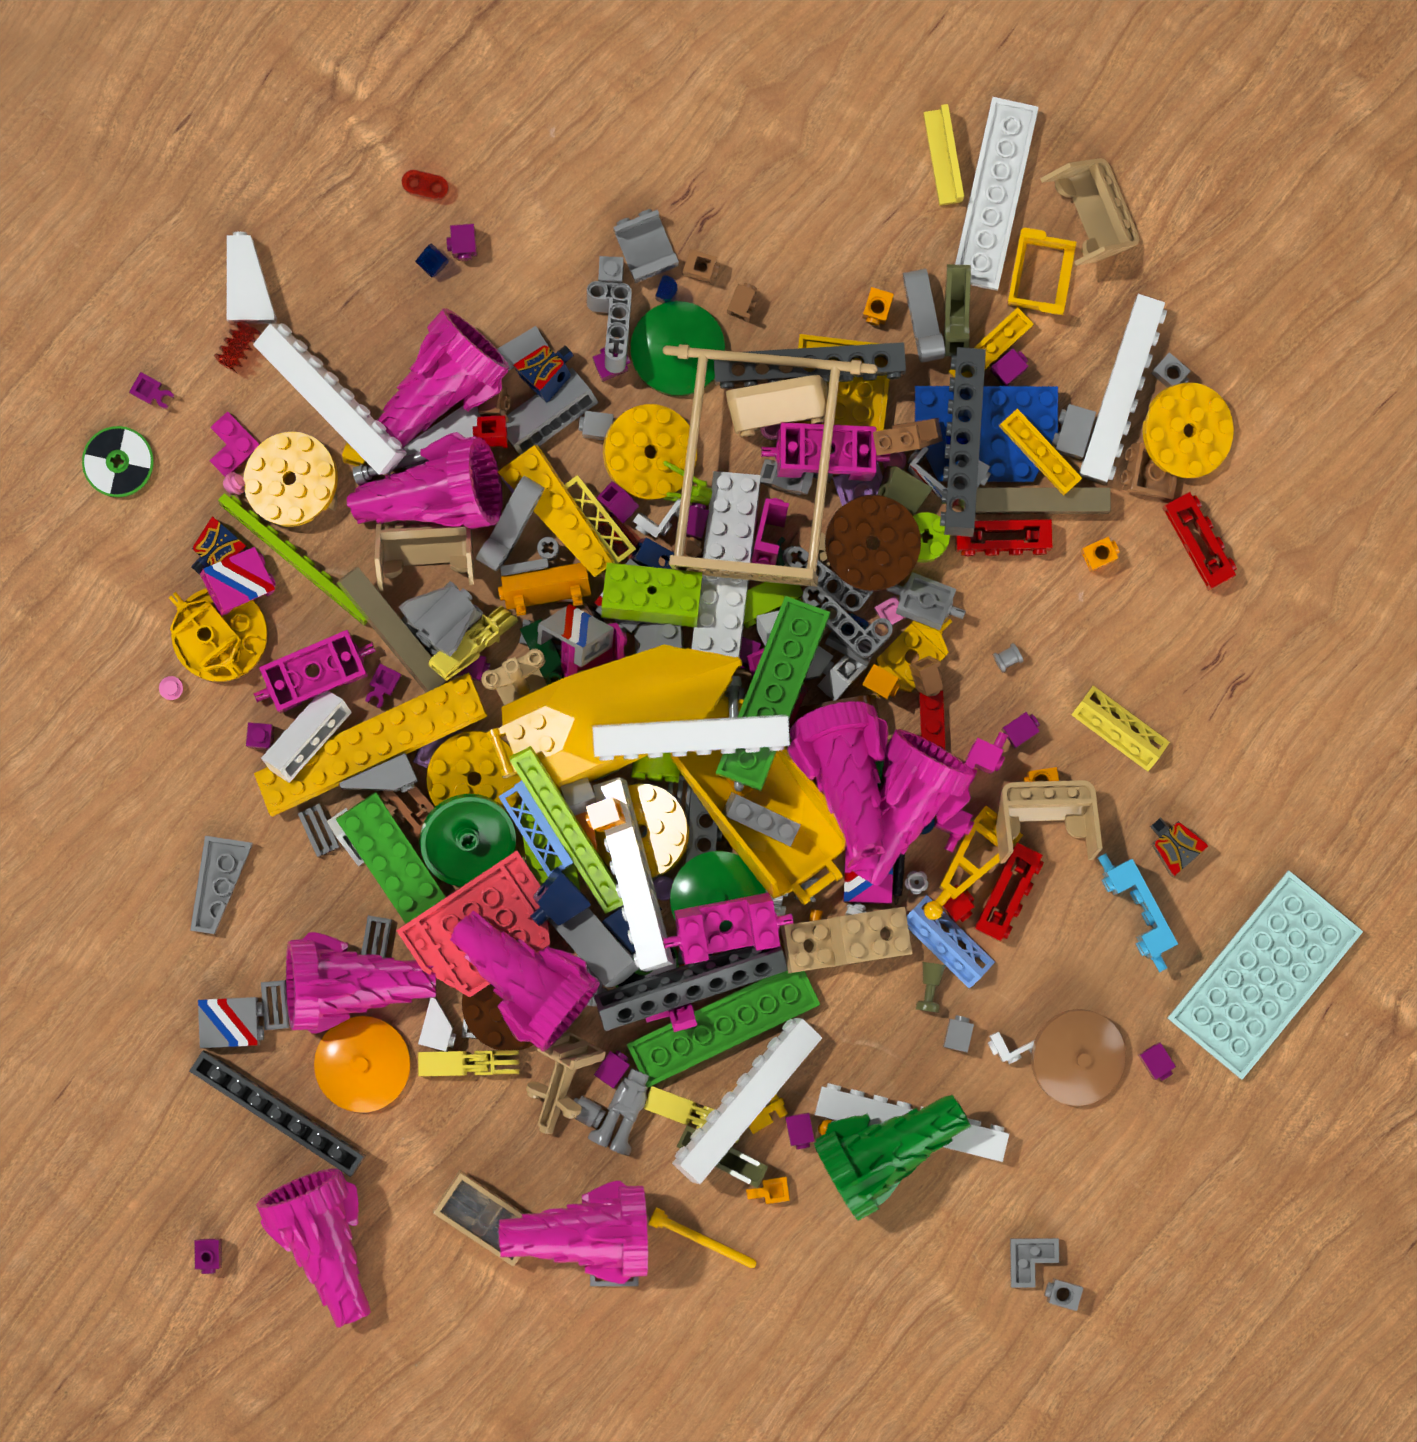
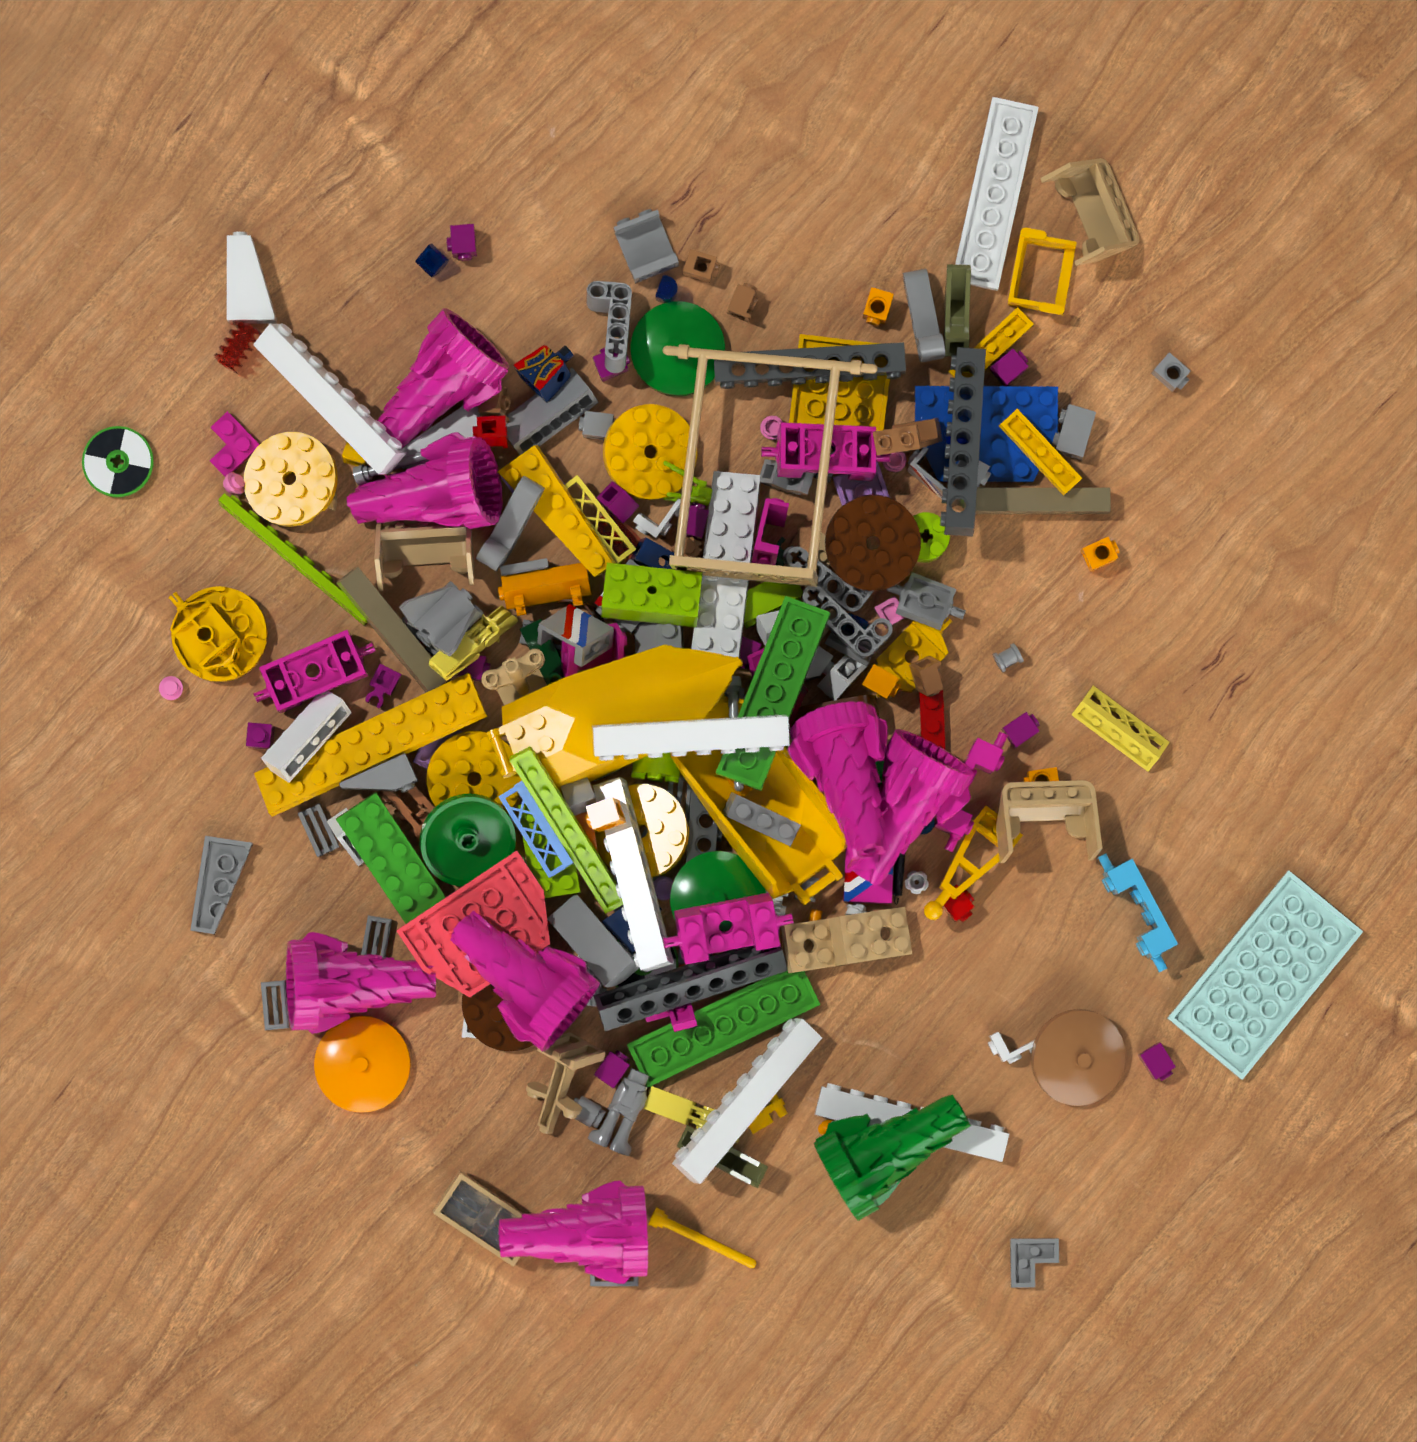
(149, 389): magenta plate -> none
(208, 1255): magenta brick -> none
(215, 545): torso -> none
(230, 1022): panel -> none
(237, 580): panel -> none
(277, 1113): dark grey brick -> none
(313, 1222): dark pink cone -> none
(425, 185): clear red plate -> none
(437, 1028): white slope -> none
(455, 1063): light yellow arm -> none
(522, 346): light grey tile -> none
(548, 541): light grey bush -> none
(558, 899): dark blue torso -> none
(611, 269): light grey brick -> none
(773, 1191): light orange plate -> none
(777, 403): tan windscreen -> none
(800, 1130): magenta brick -> none
(903, 488): olive torso -> none
(931, 977): olive piece -> none
(943, 156): light yellow fence -> none
(945, 944): light blue fence -> none
(958, 1034): light grey brick -> none
(1015, 547): red brick -> none
(1026, 857): red brick -> none
(1073, 1299): light grey brick -> none
(1122, 388): white brick -> none
(1145, 476): medium nougat plate -> none
(1165, 426): yellow plate -> none
(1176, 845): torso -> none
(1214, 544): red brick -> none

